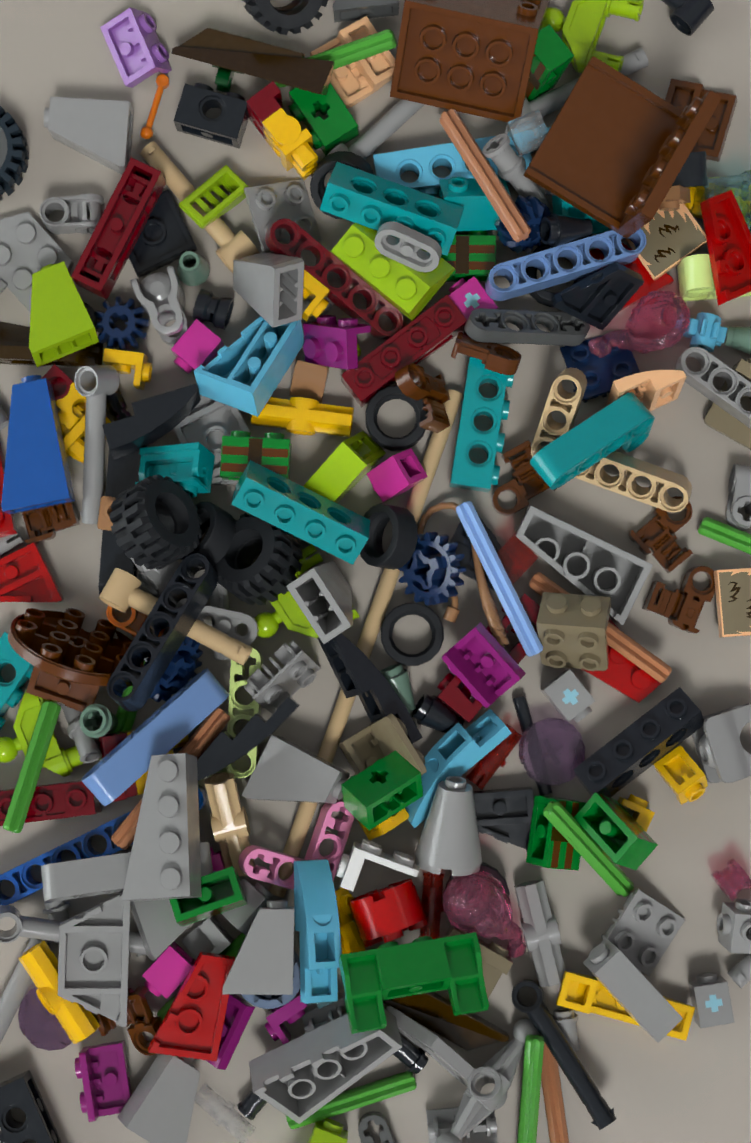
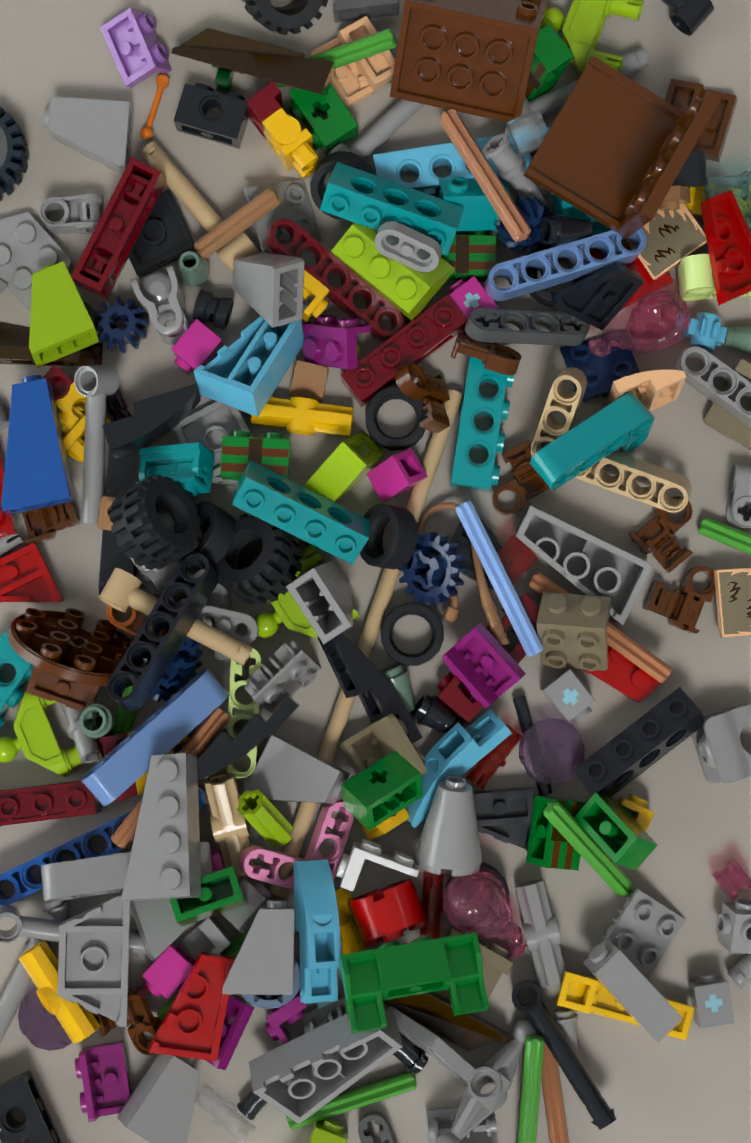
(32, 767): bright green axle -> none
(124, 361): yellow bracket -> none
(230, 182): lime slope -> none
(237, 223): none -> medium nougat axle
(265, 818): none -> lime axle
(682, 775): yellow bracket -> none

